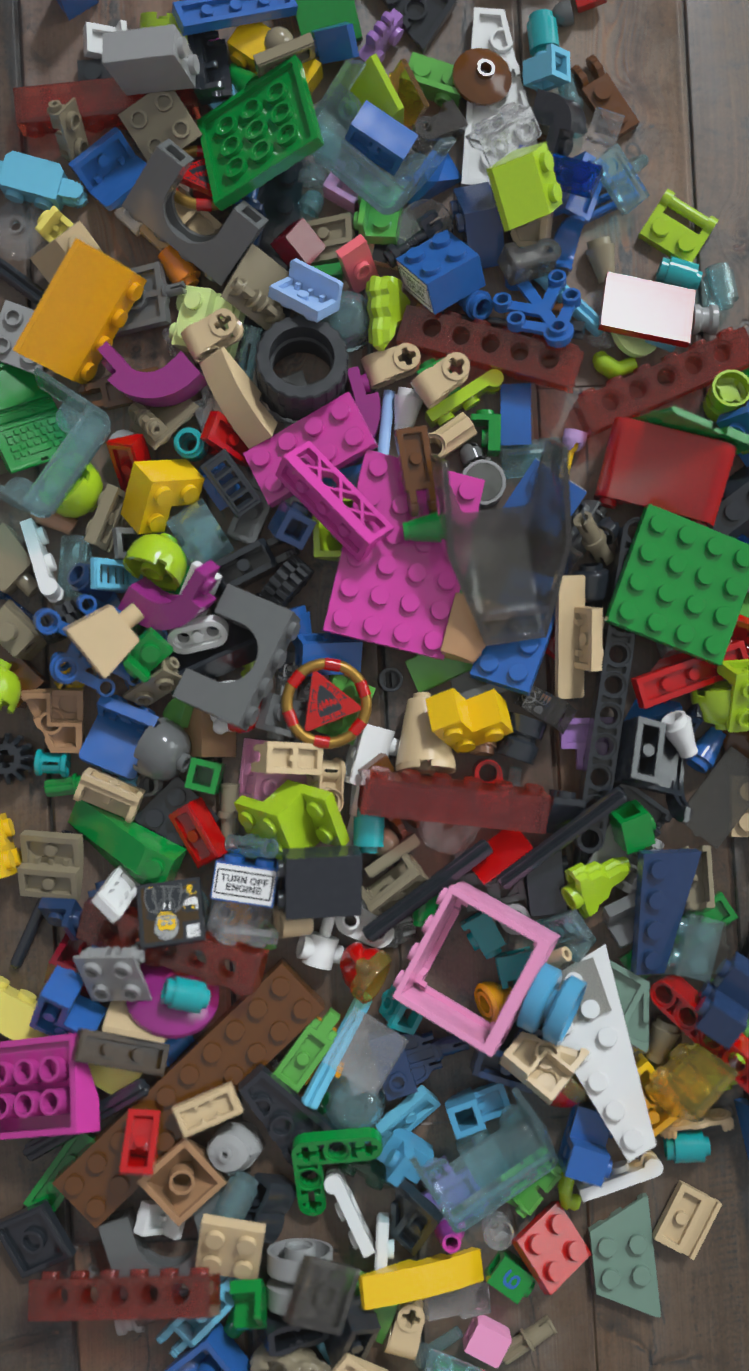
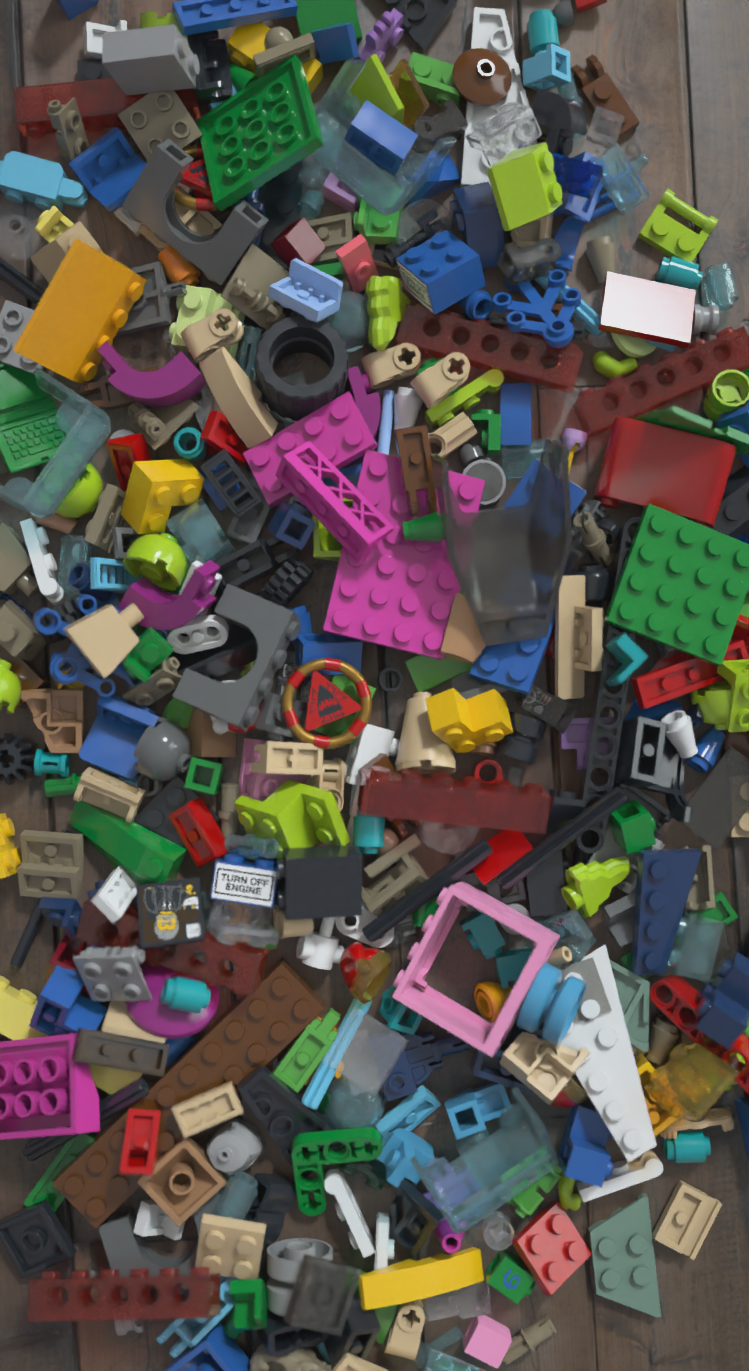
(627, 654): none -> teal panel

